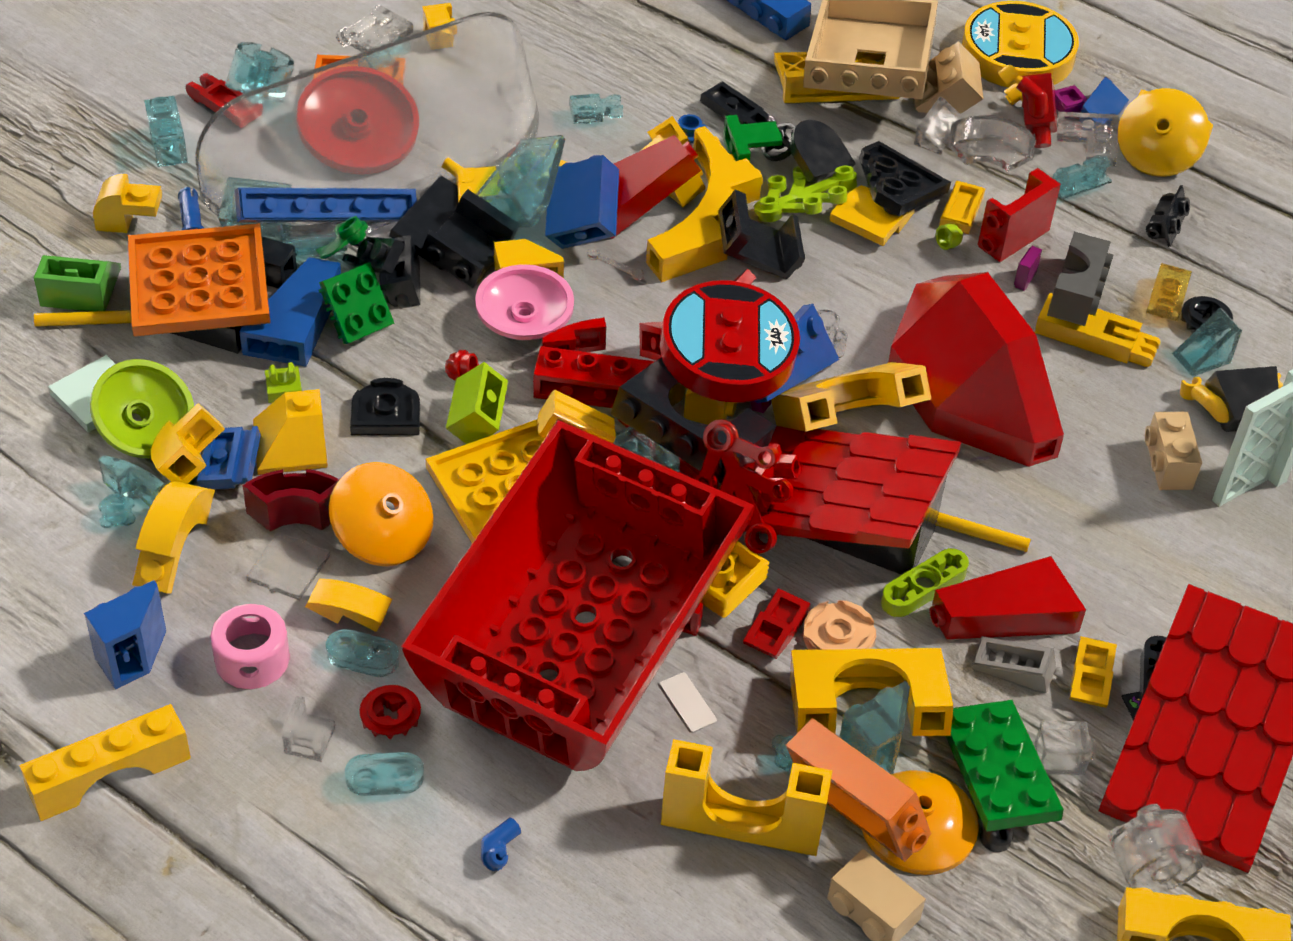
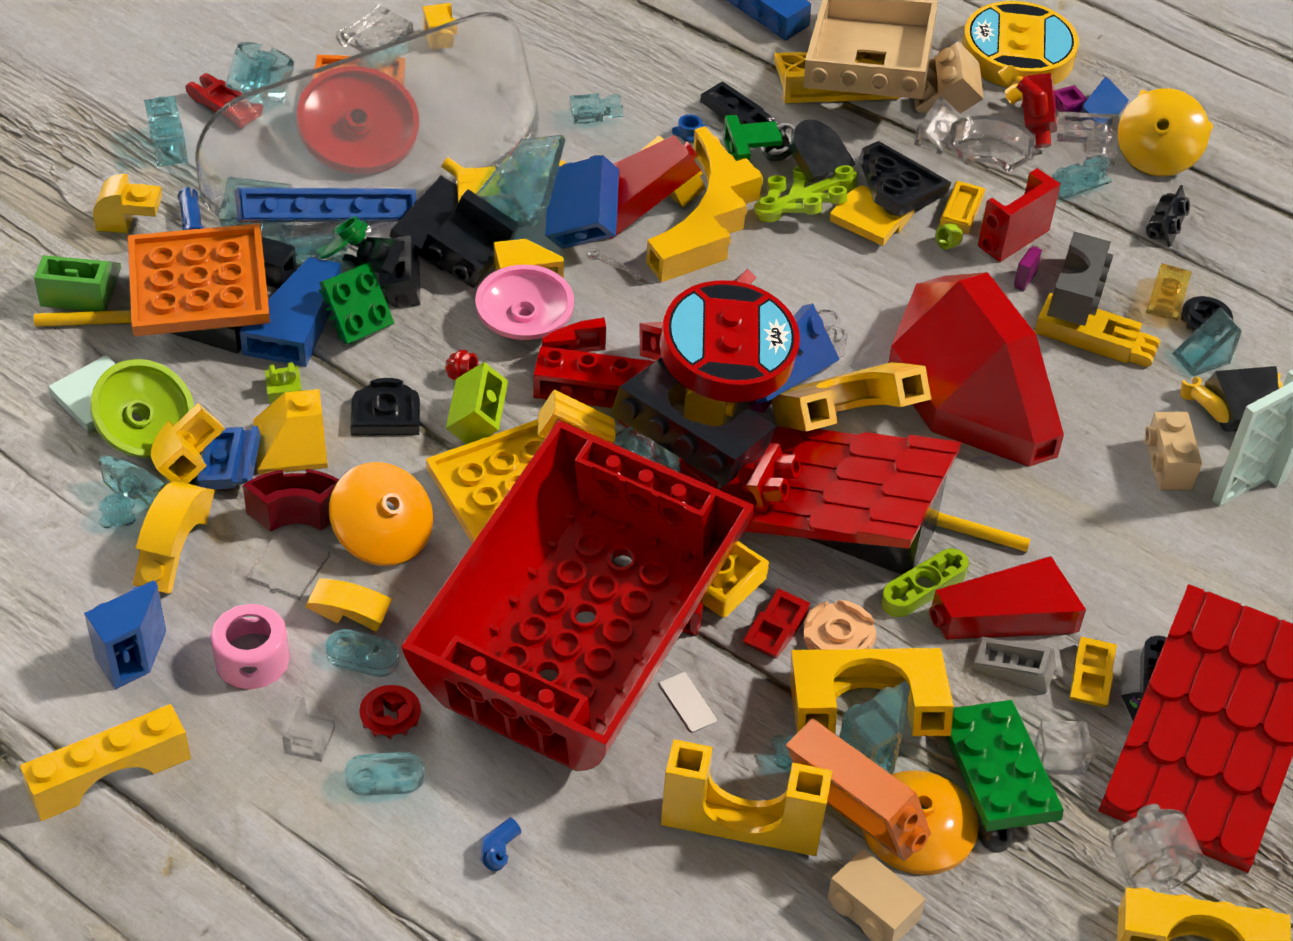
(667, 129): yellow plate -> none
(739, 478): red plant -> none
(757, 243): black panel -> none

